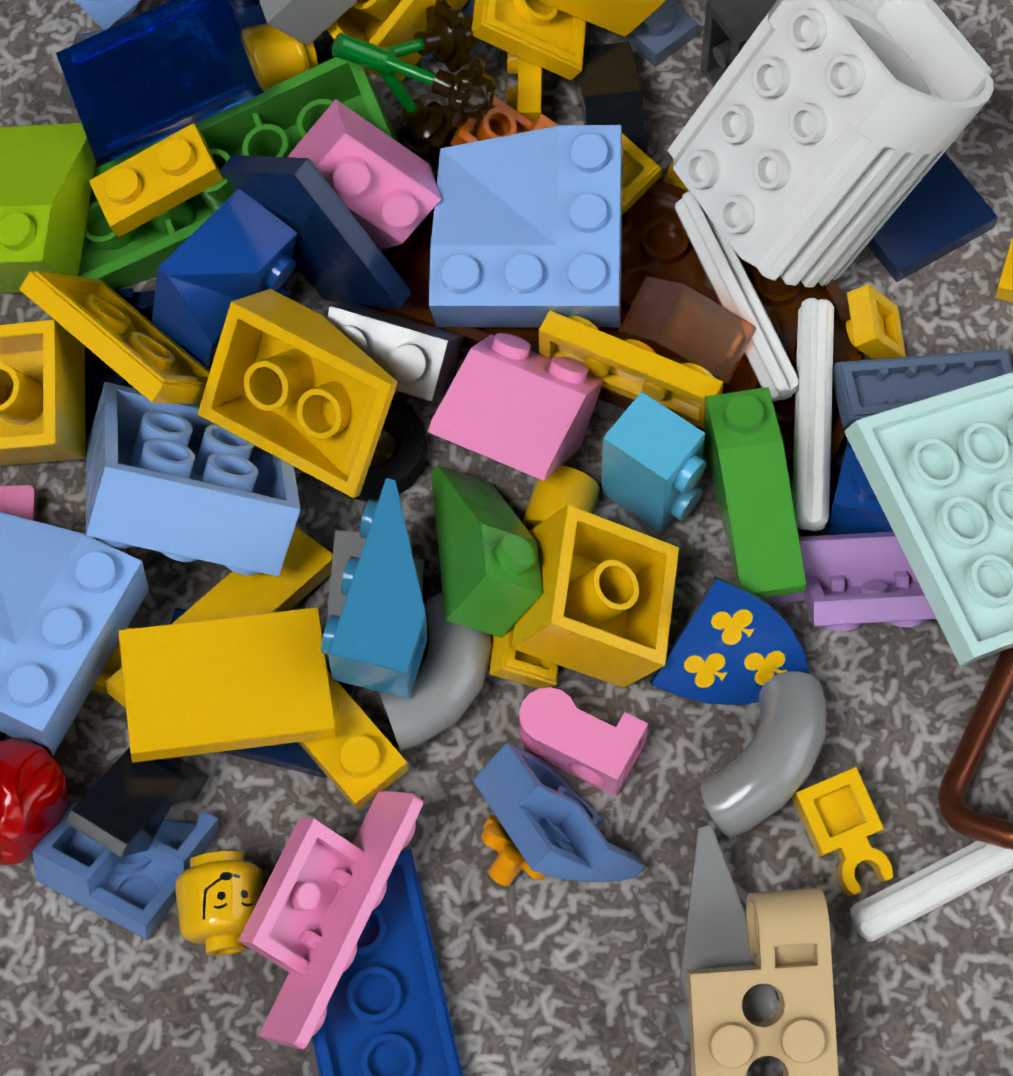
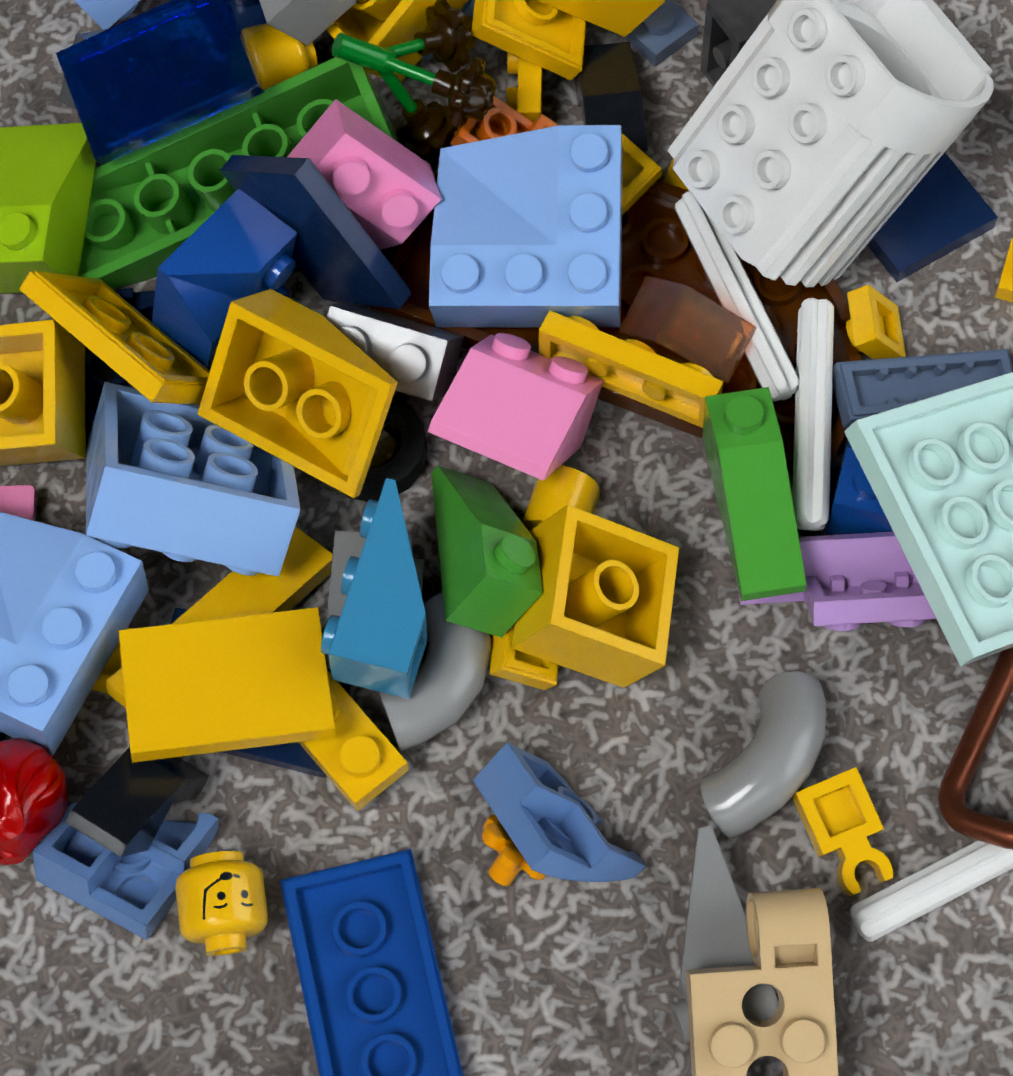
(156, 180): yellow plate -> none
(320, 906): bright pink bracket -> none
(578, 741): bright pink leg -> none
(653, 463): medium azure brick -> none
(729, 648): blue shield -> none

